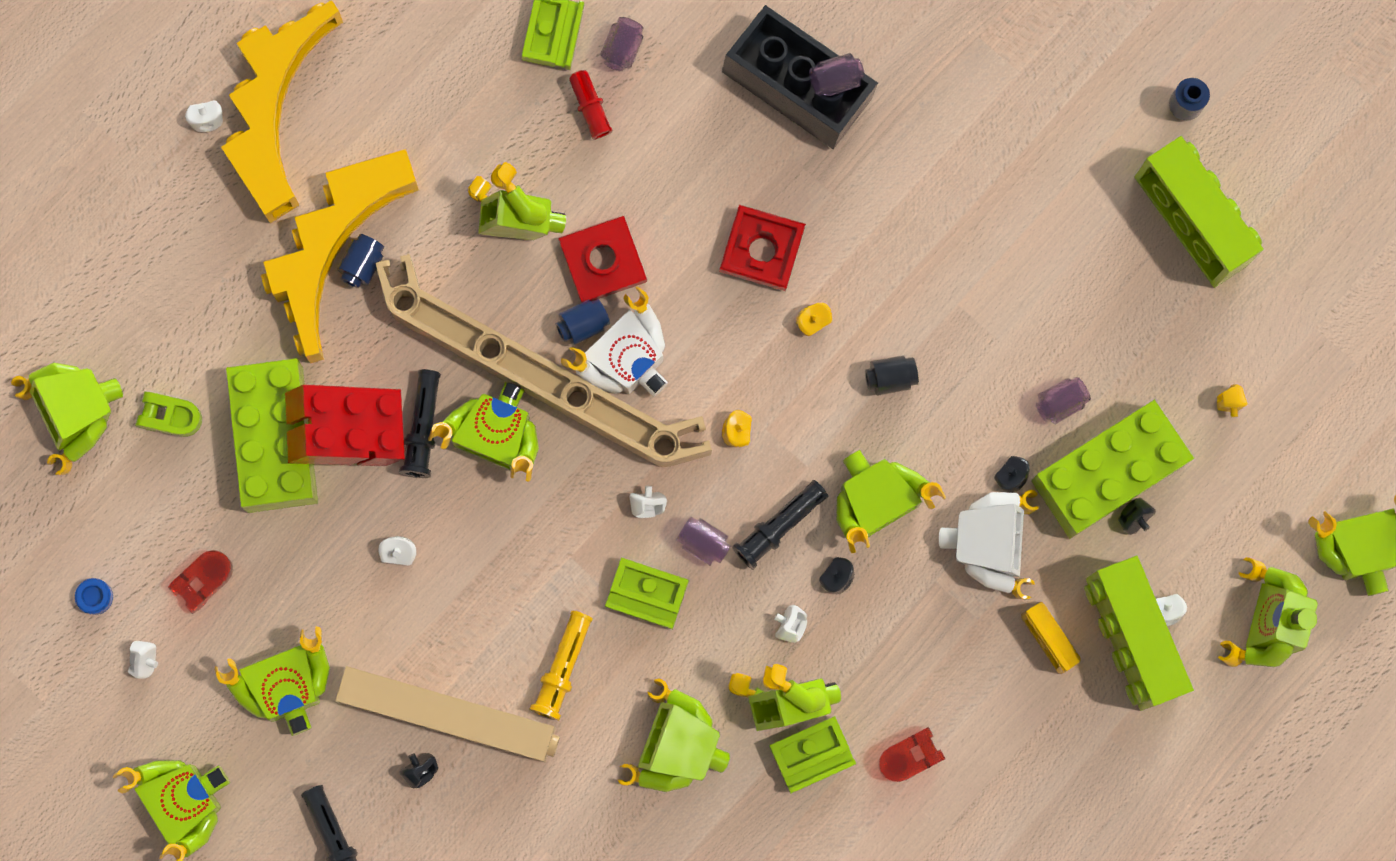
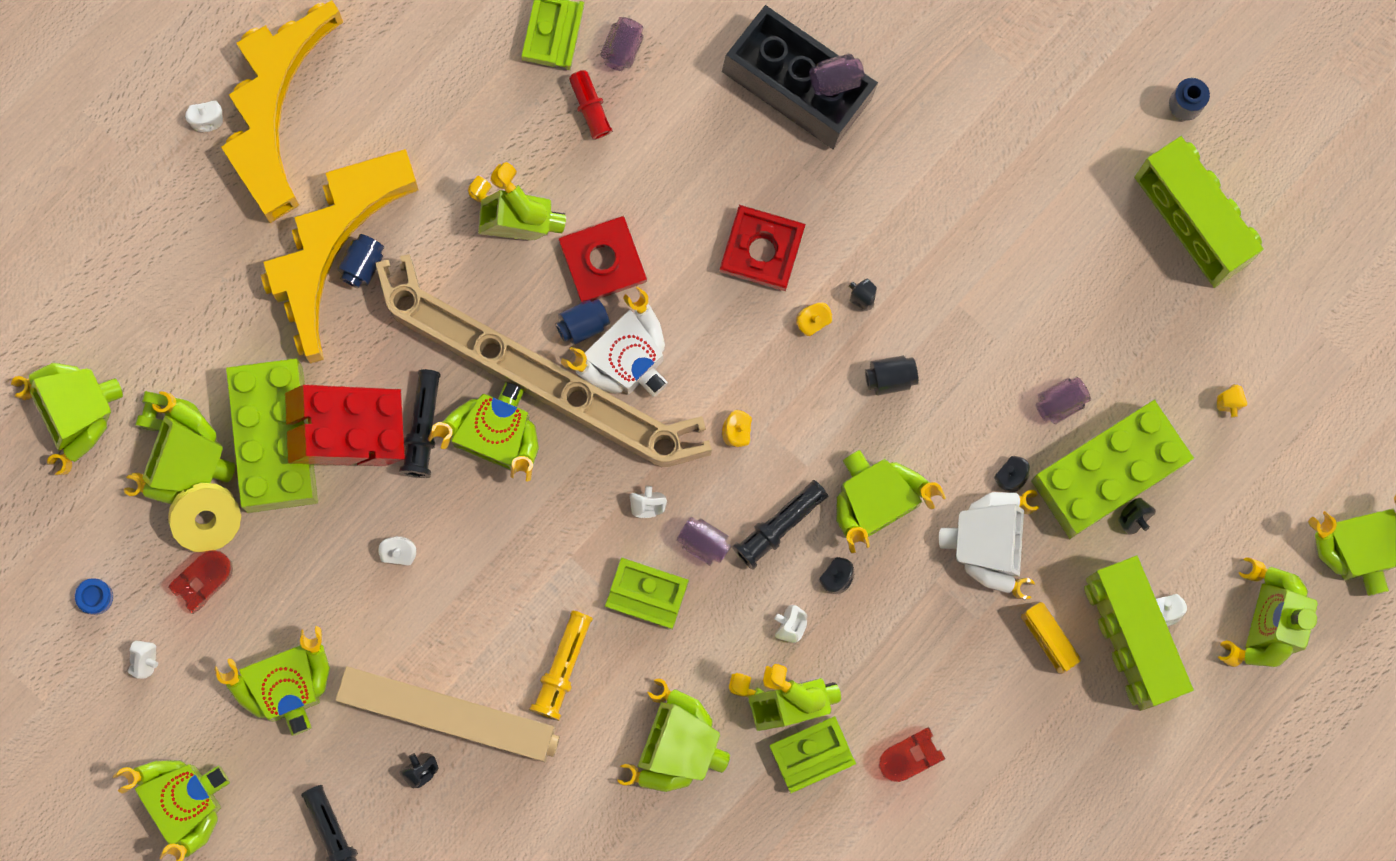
(181, 455): none -> lime torso
(210, 535): none -> light yellow tile
(863, 294): none -> black piece

